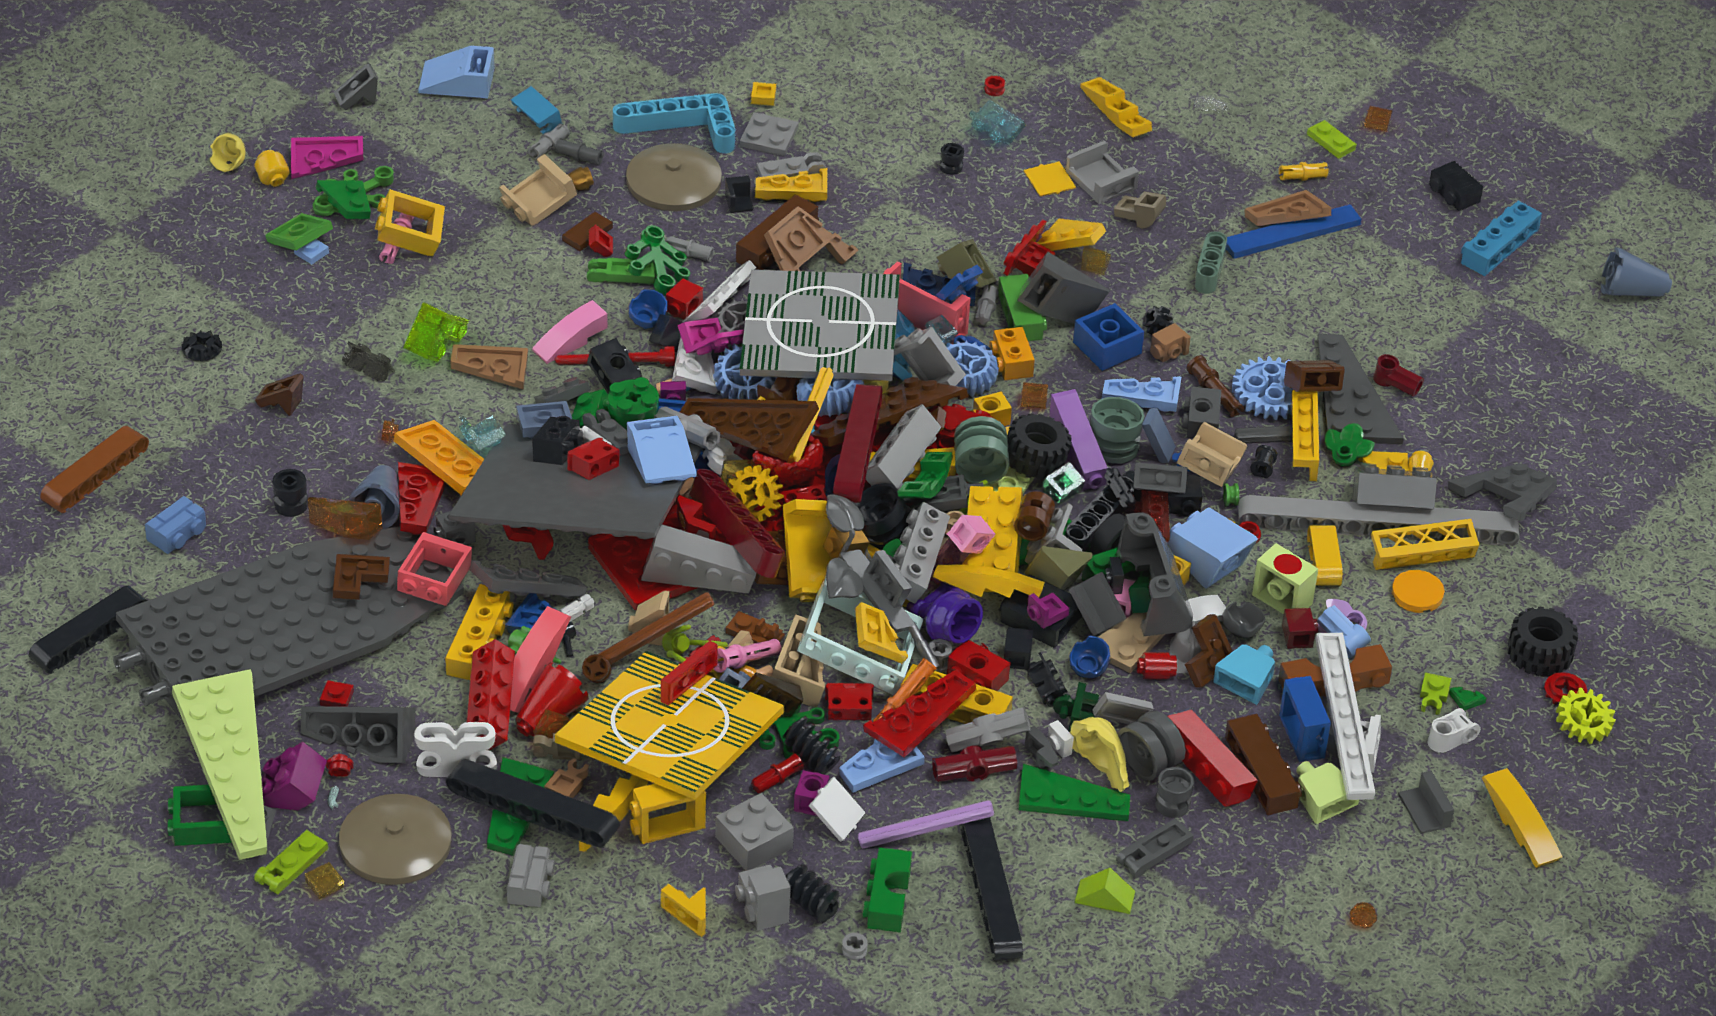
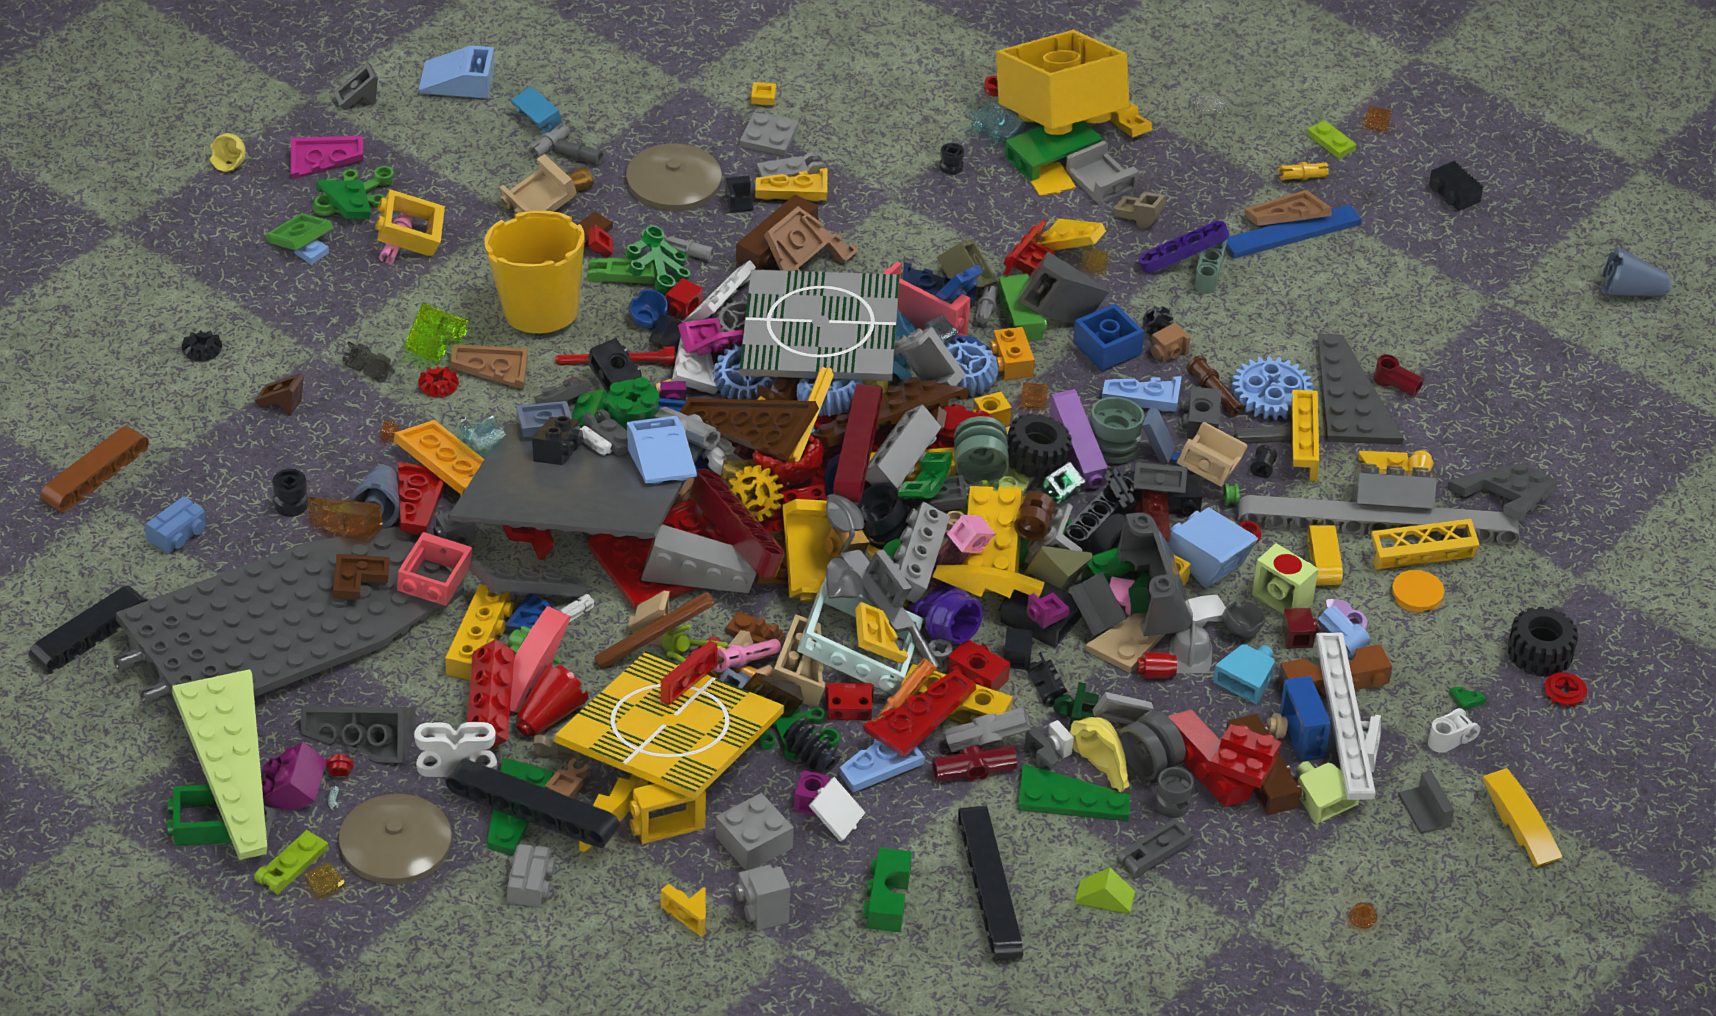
(271, 168): yellow head -> none
(336, 694): red plate -> none
(441, 387): none -> red gear
(537, 269): none -> yellow cone
(550, 723): clear orange plate -> none
(569, 633): black hand -> none
(571, 332): bright pink slope -> none
(592, 666): reddish brown wheel -> none
(593, 458): red piece -> none
(678, 113): medium azure beam -> none
(690, 518): red slope -> none
(777, 773): red axle -> none
(812, 893): black piece -> none
(848, 950): light grey bush -> none
(925, 824): lavender axle -> none
(1038, 148): none -> green panel
(1063, 81): none -> yellow brick
(1090, 657): blue hair -> none
(1115, 575): black plate -> none
(1206, 237): none -> dark purple beam
(1214, 649): reddish brown plate -> none
(1245, 755): none -> red plate
(1277, 725): none -> tan plate
(1314, 376): reddish brown brick -> none
(1348, 441): green plate -> none
(1434, 691): lime plate -> none
(1500, 238): dark azure brick -> none
(1585, 715): neon yellow gear -> none

